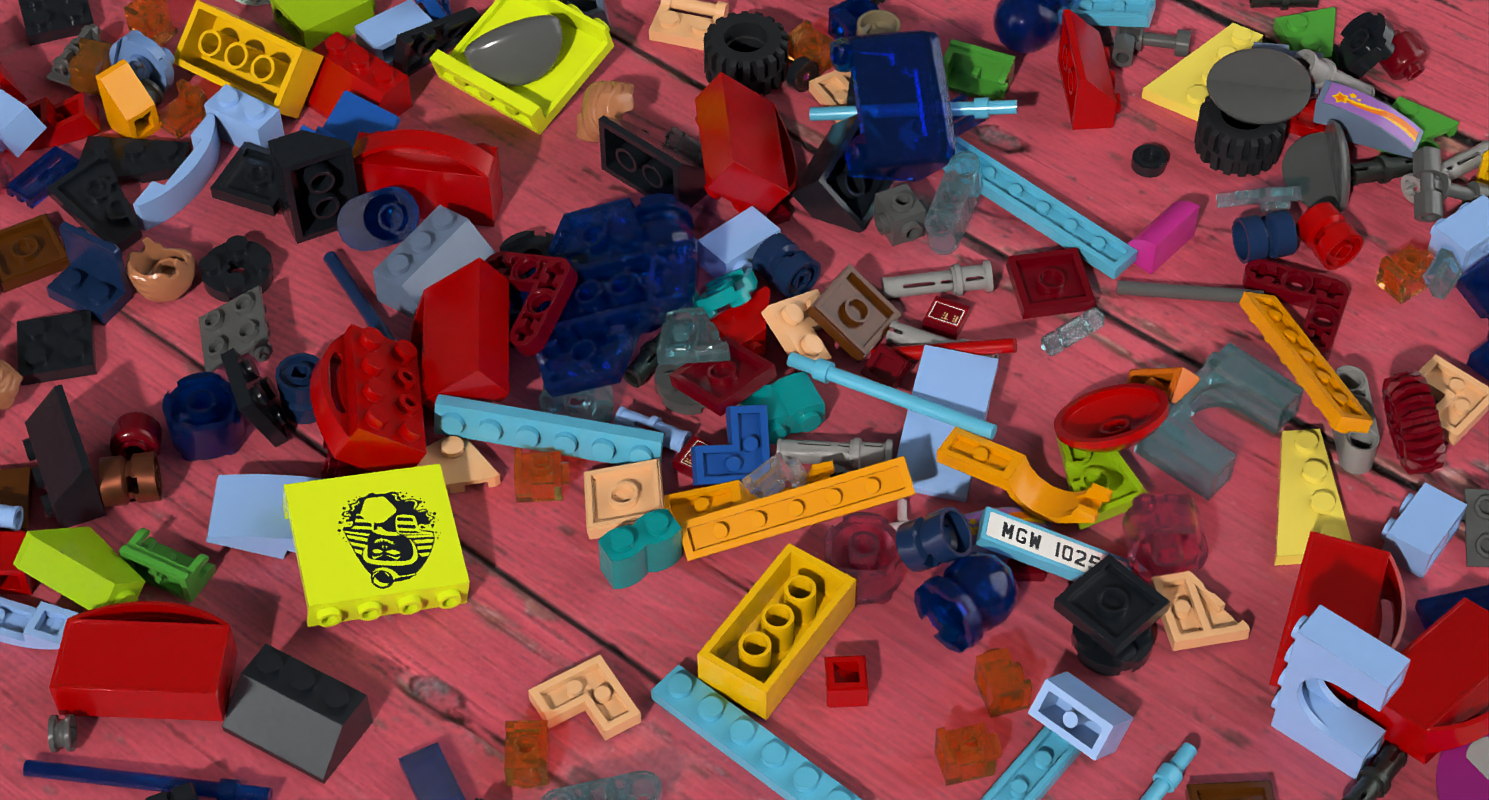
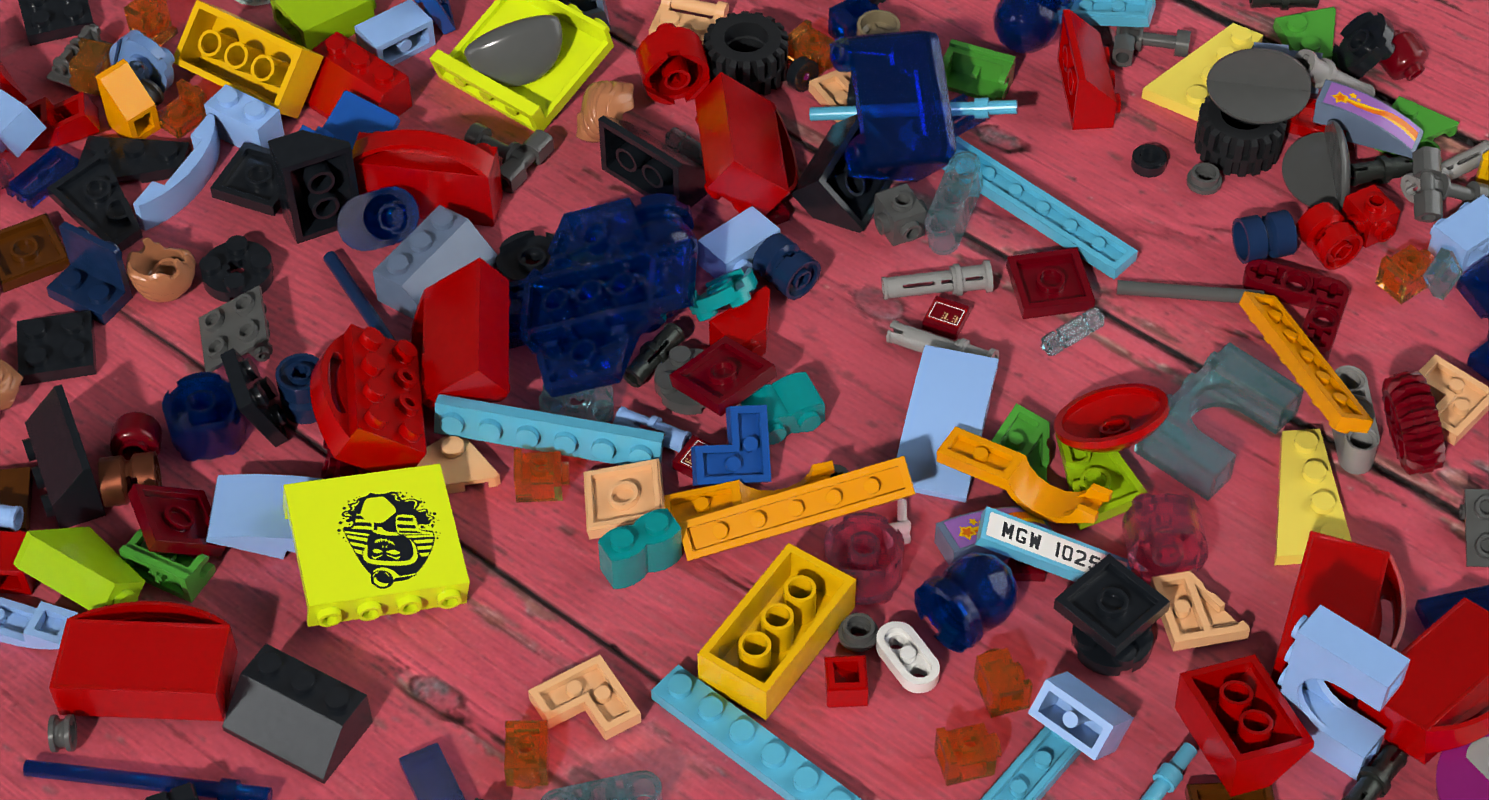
(173, 519): none -> dark red plate
(417, 45): black wing -> none
(516, 156): none -> dark grey bar
(550, 282): dark red beam -> none
(673, 64): none -> red brick
(690, 339): clear light blue wing -> none
(773, 474): clear bracket -> none
(795, 327): light nougat plate -> none
(825, 371): medium azure bar -> none
(853, 313): reddish brown tile -> none
(853, 454): light grey pin -> none
(861, 624): none -> dark grey plate
(886, 367): dark red tile -> none
(910, 659): none -> white plate
(934, 539): dark blue wheel -> none
(977, 347): red bar -> none
(1027, 435): none -> bright green wing
(1165, 235): dark pink brick -> none
(1171, 380): orange slope -> none
(1204, 179): none -> dark grey plate
(1241, 723): none -> red slope
(1268, 199): clear light blue wing -> none
(1371, 214): none -> red brick
(1422, 529): light blue brick -> none

